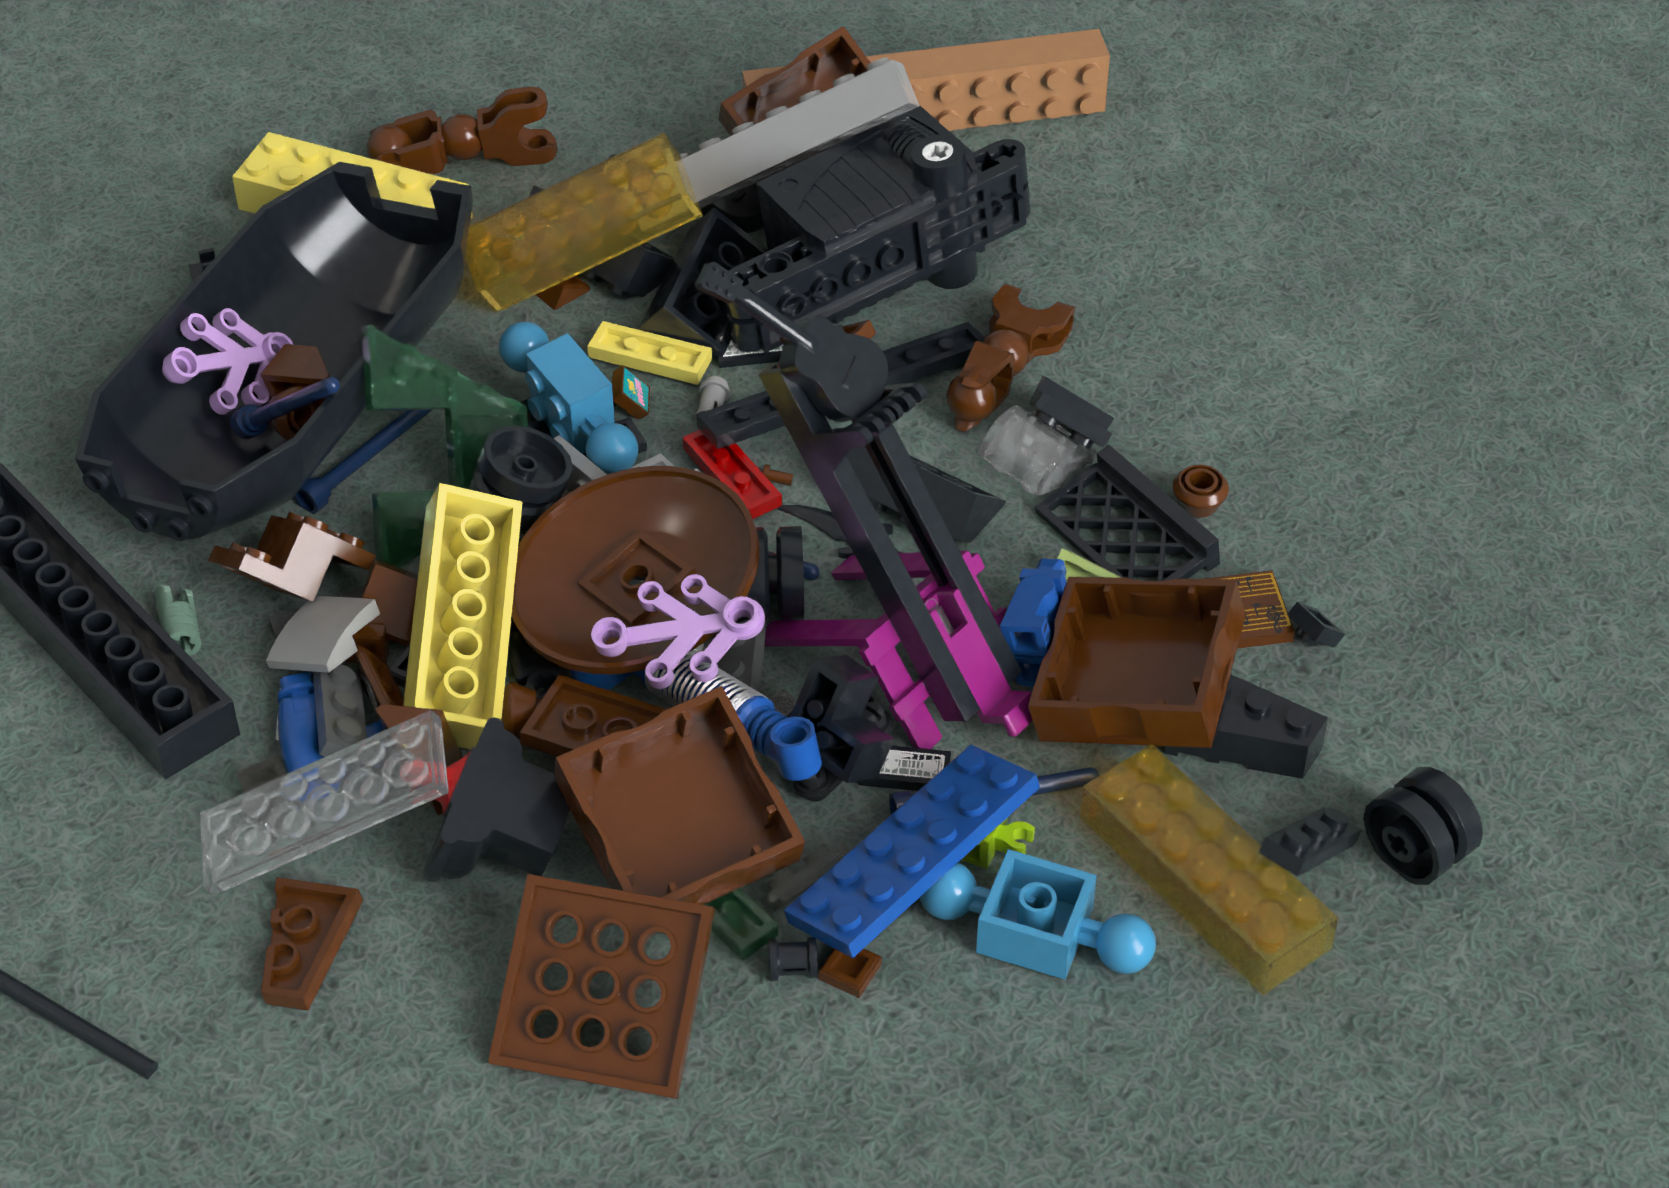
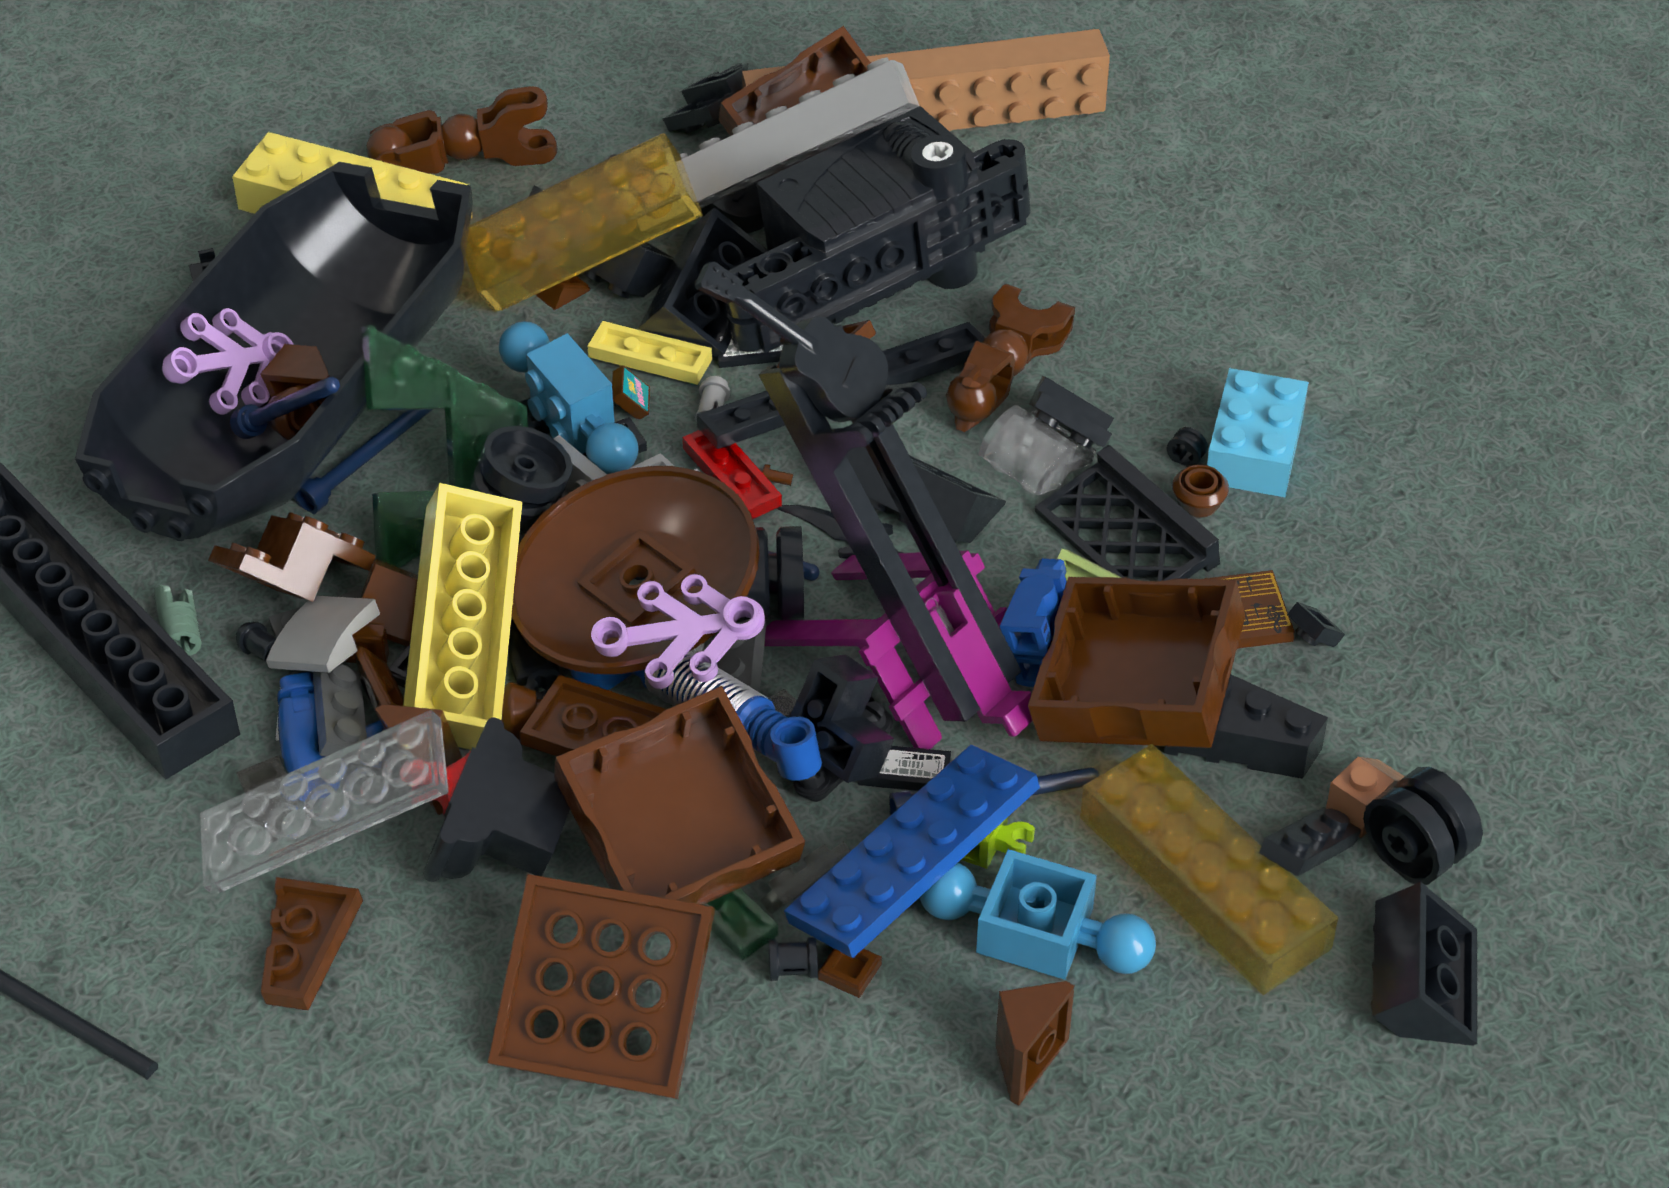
(255, 639): none -> black pin
(705, 98): none -> black plate
(1031, 1032): none -> reddish brown slope
(1187, 447): none -> black bush
(1257, 431): none -> medium azure brick
(1359, 786): none -> nougat slope
(1424, 968): none -> black slope

